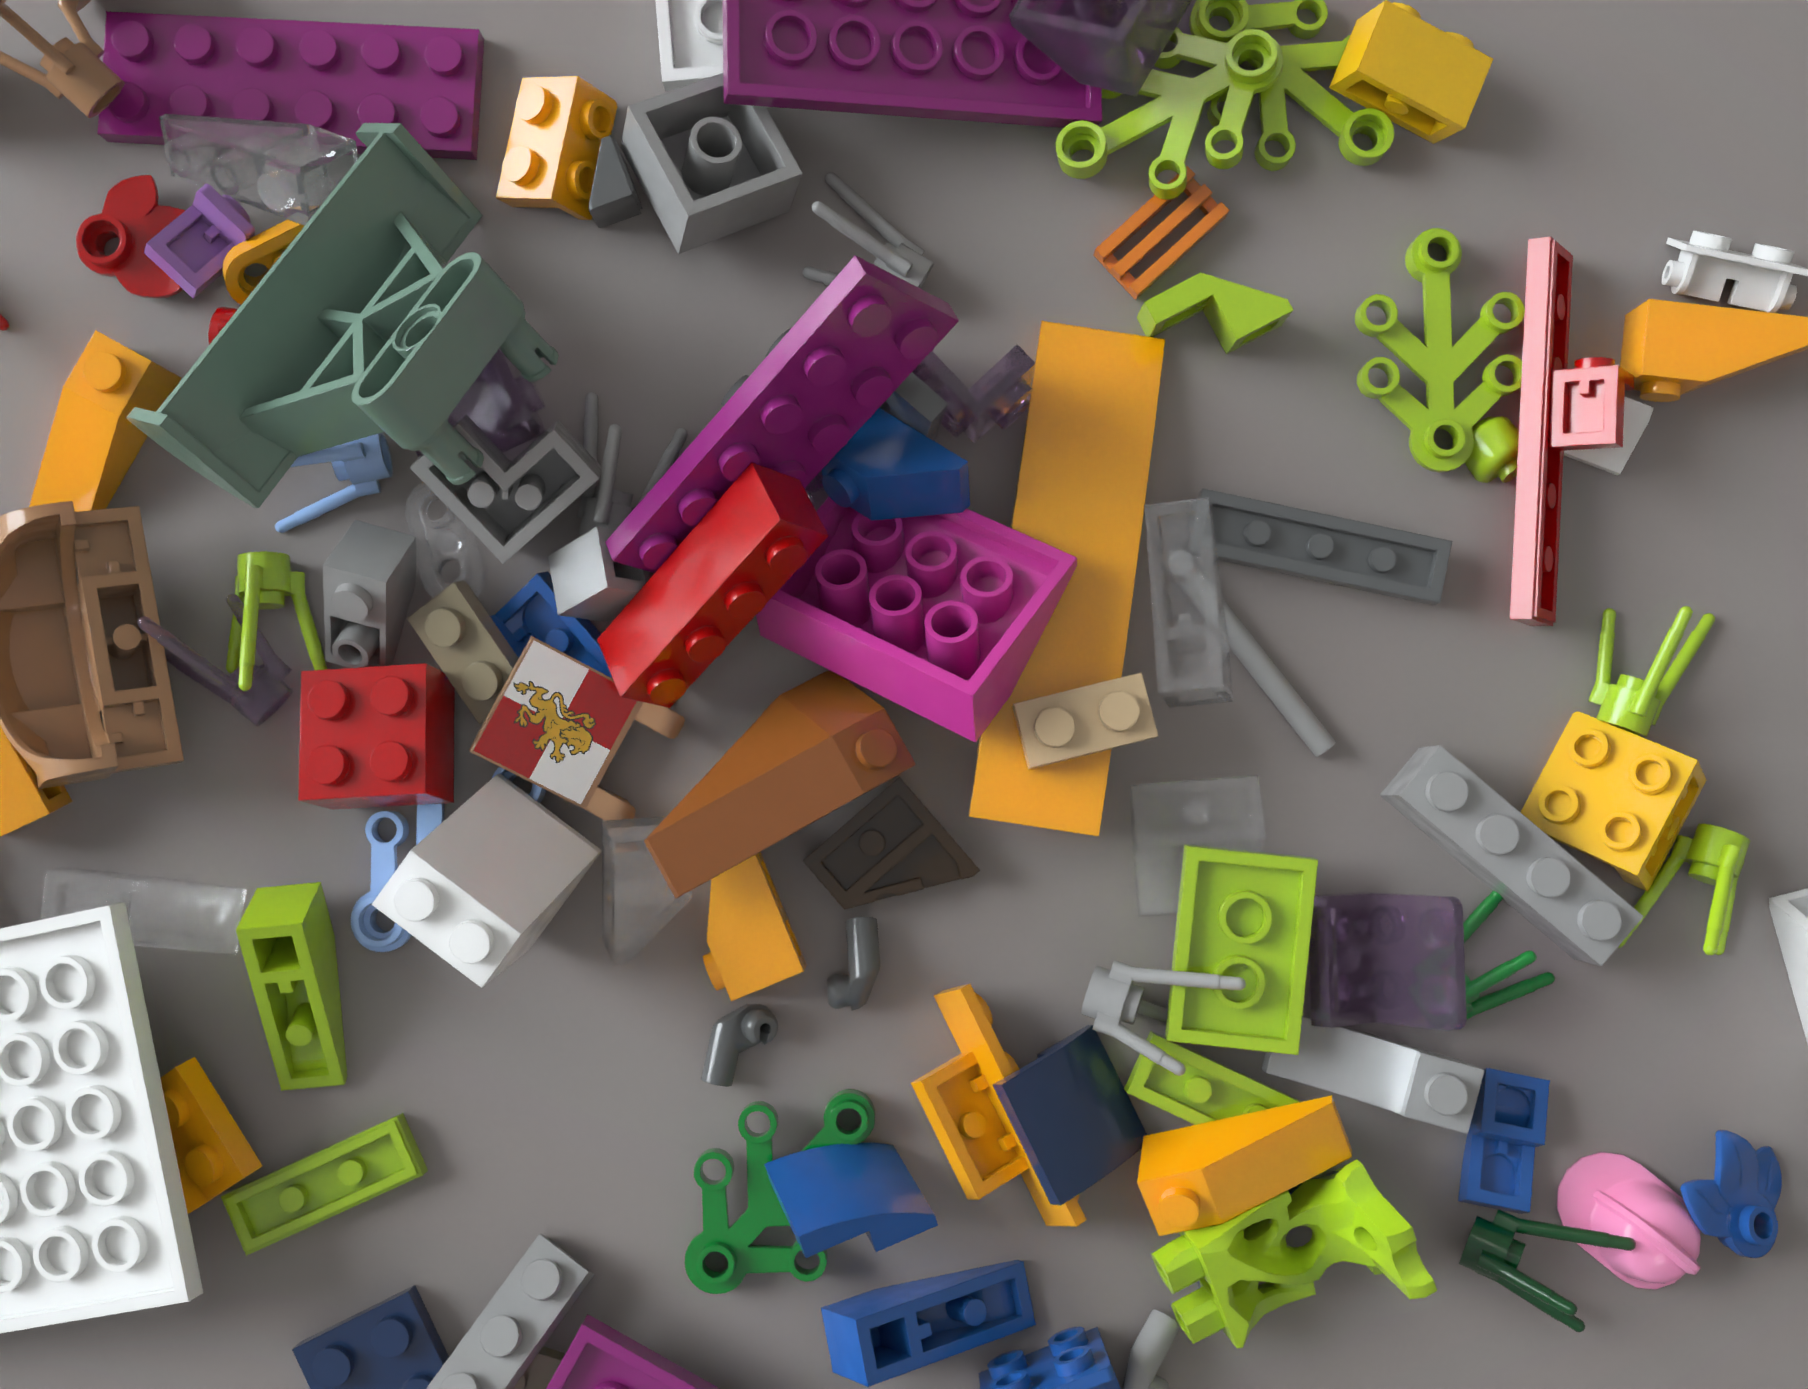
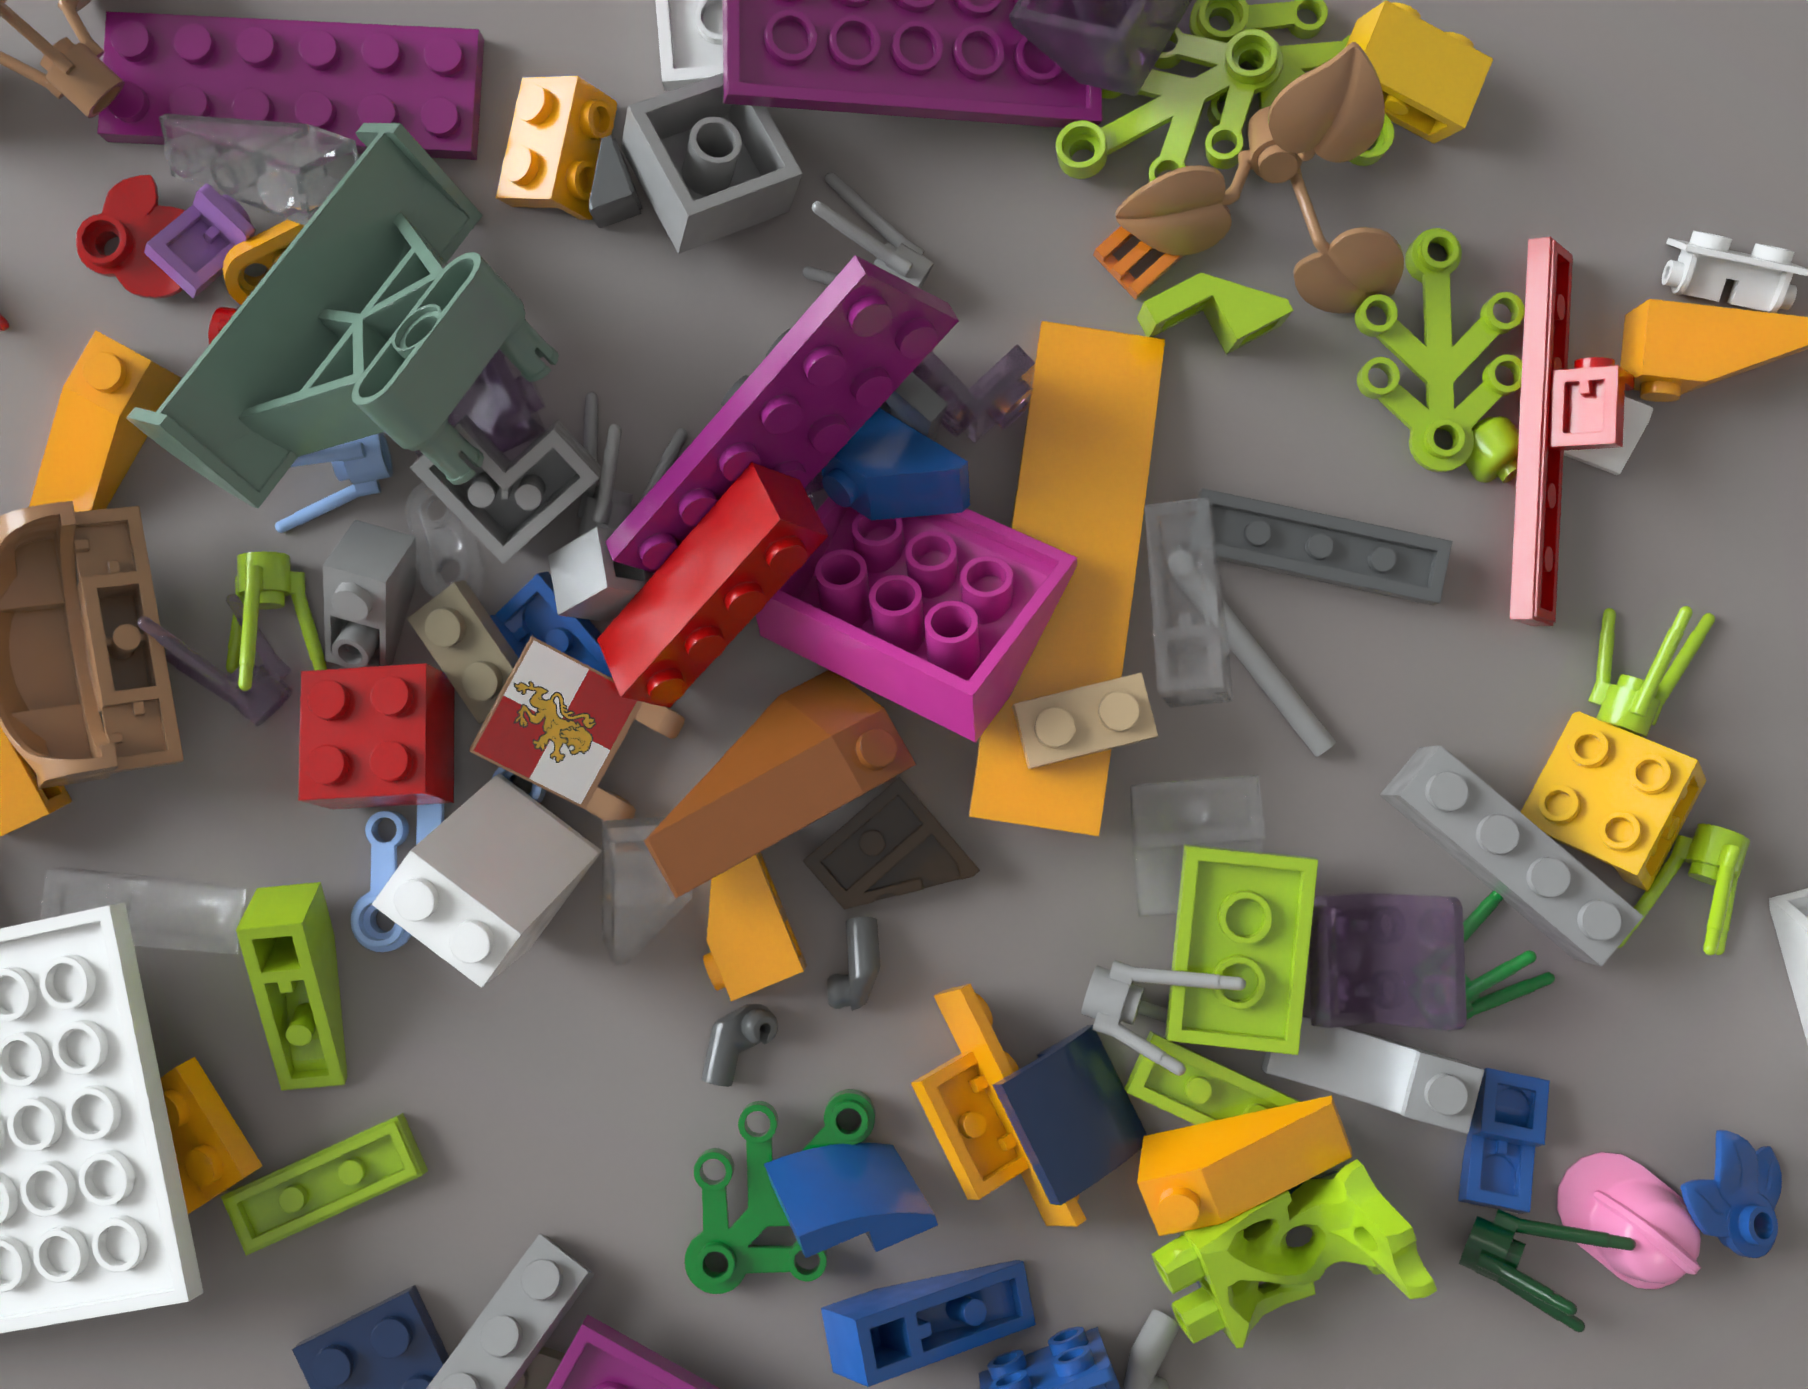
(1324, 113): none -> medium nougat plant

